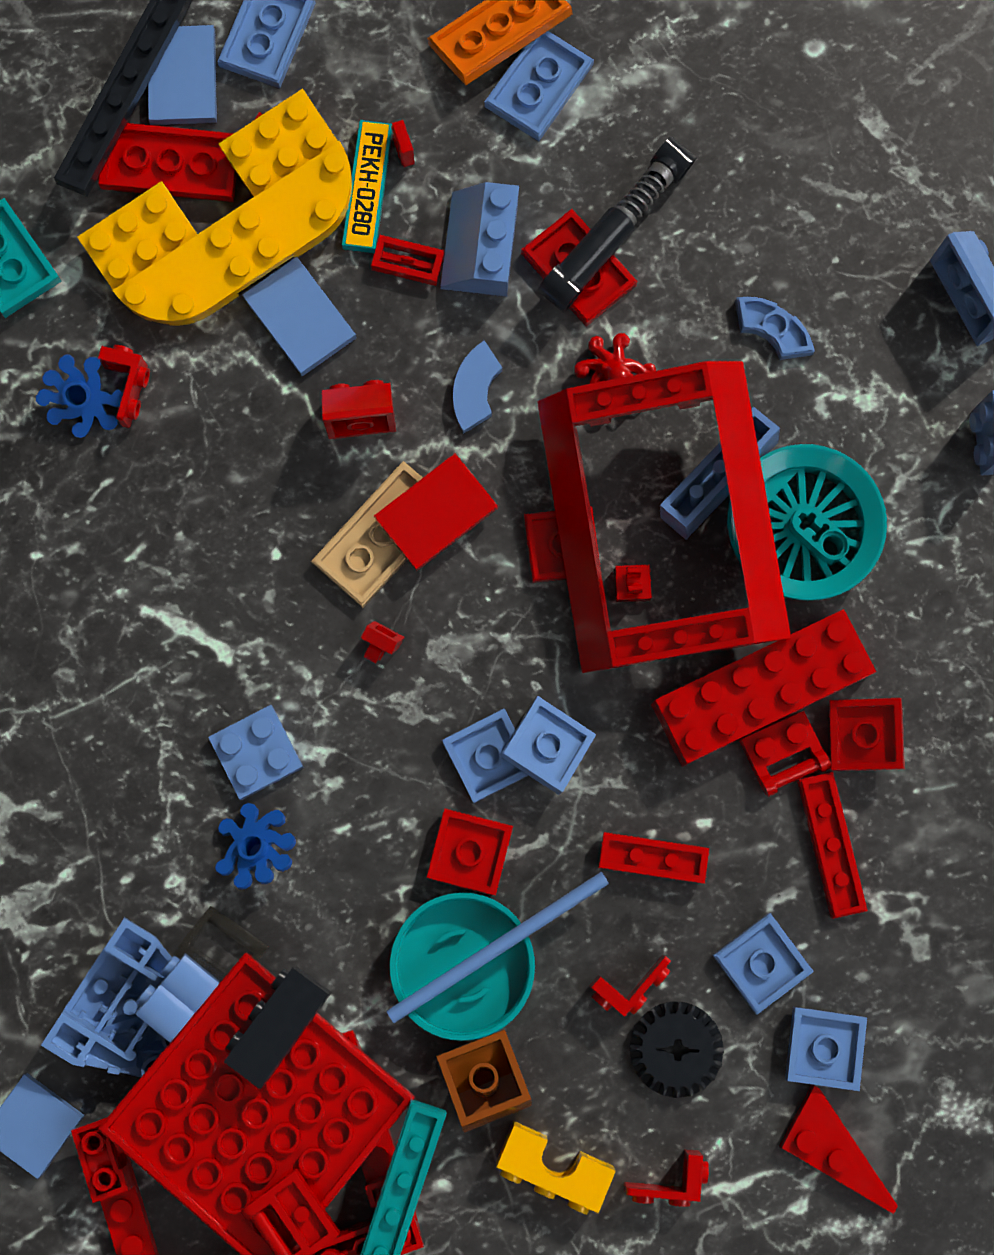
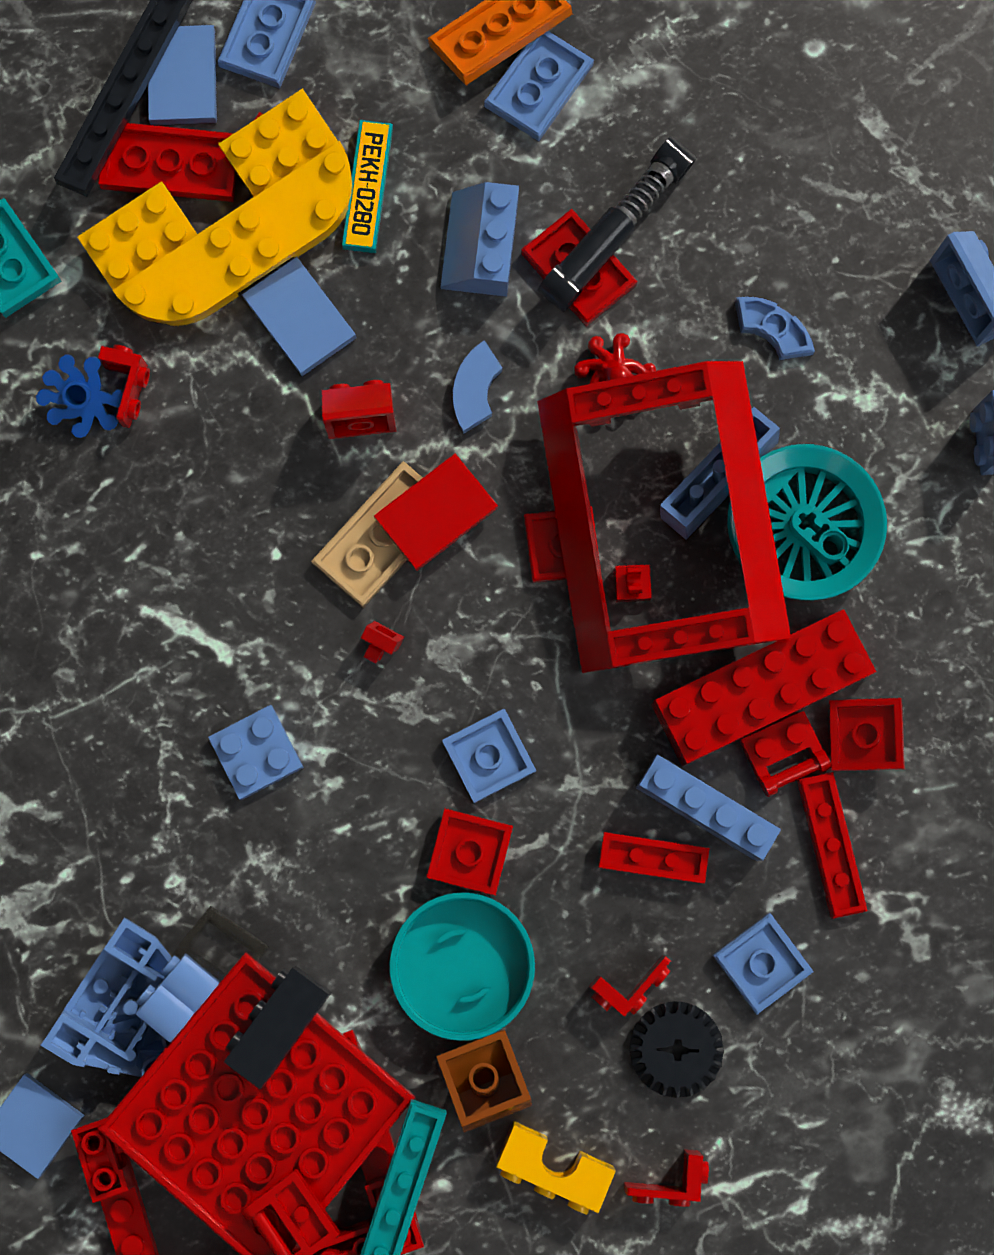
(254, 848): blue animal -> none
(402, 143): red tile -> none
(404, 272): red tile -> none
(497, 947): medium blue piece -> none
(548, 745): medium blue plate -> none
(708, 808): none -> medium blue brick
(826, 1048): medium blue plate -> none
(826, 1144): red wing -> none

